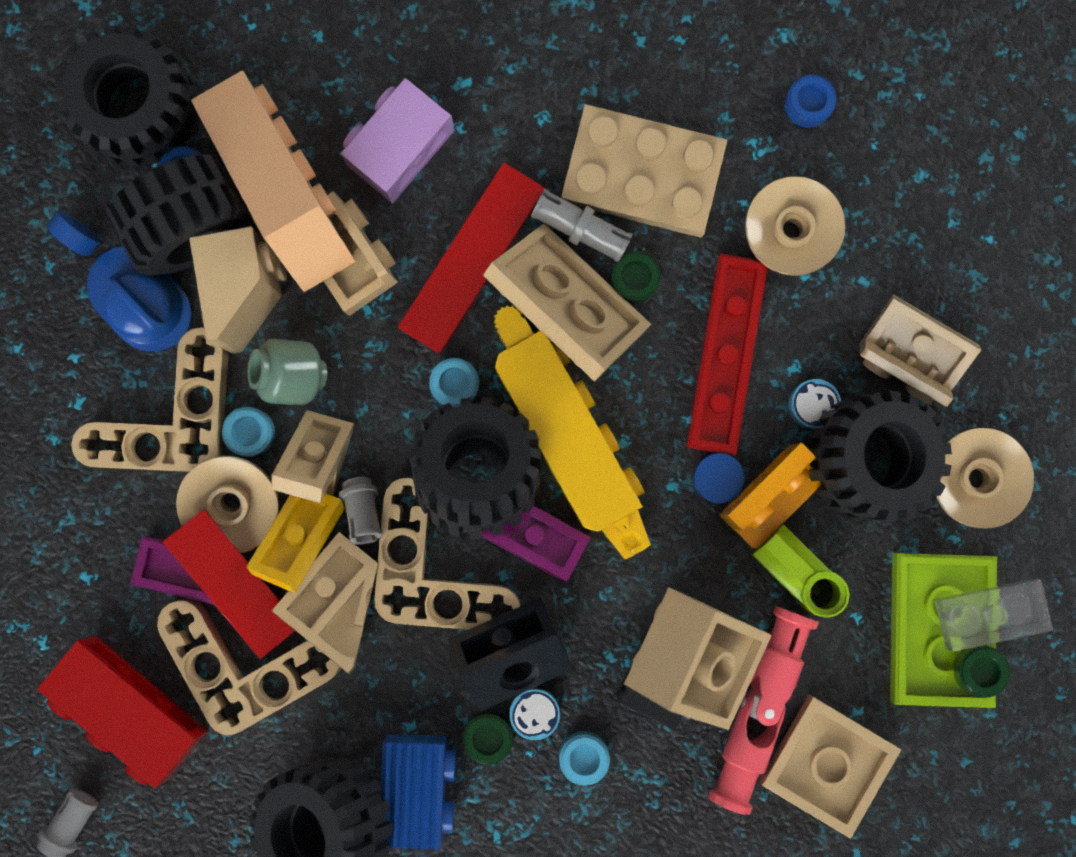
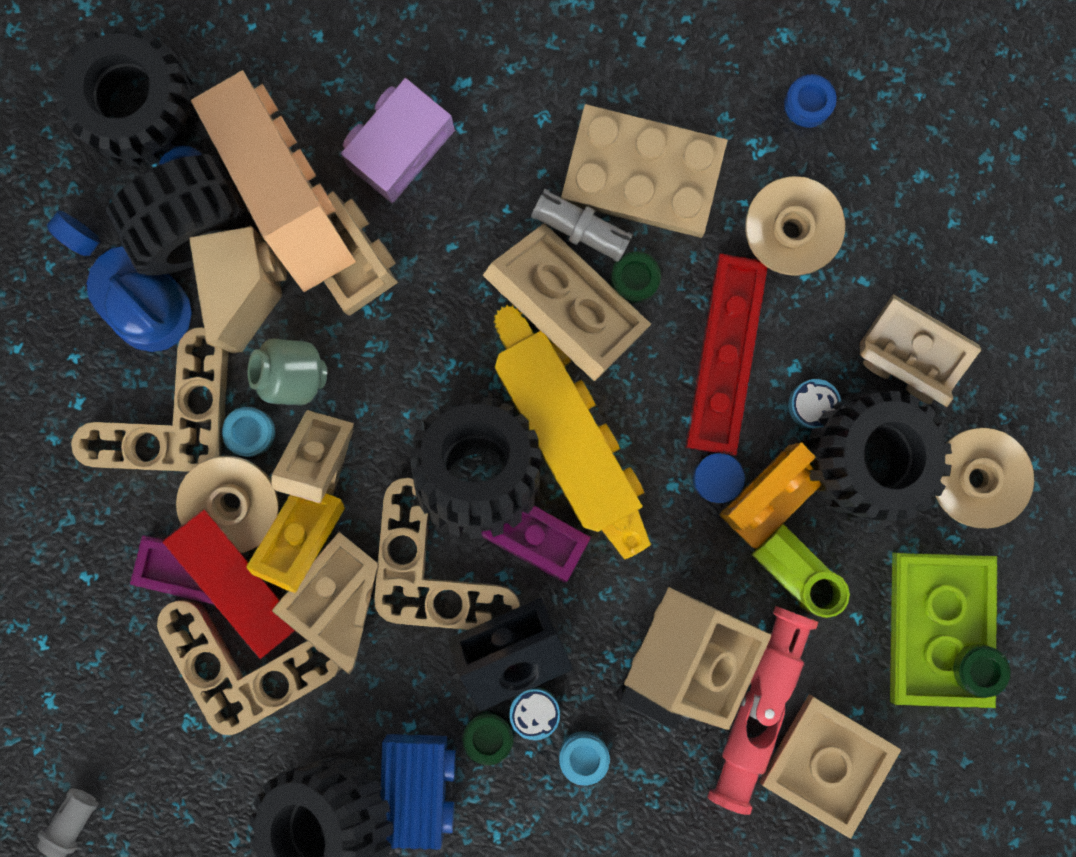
(121, 711): red brick -> none
(361, 510): light grey pin -> none
(453, 381): medium azure tile -> none
(460, 272): red tile -> none
(994, 615): clear plate -> none

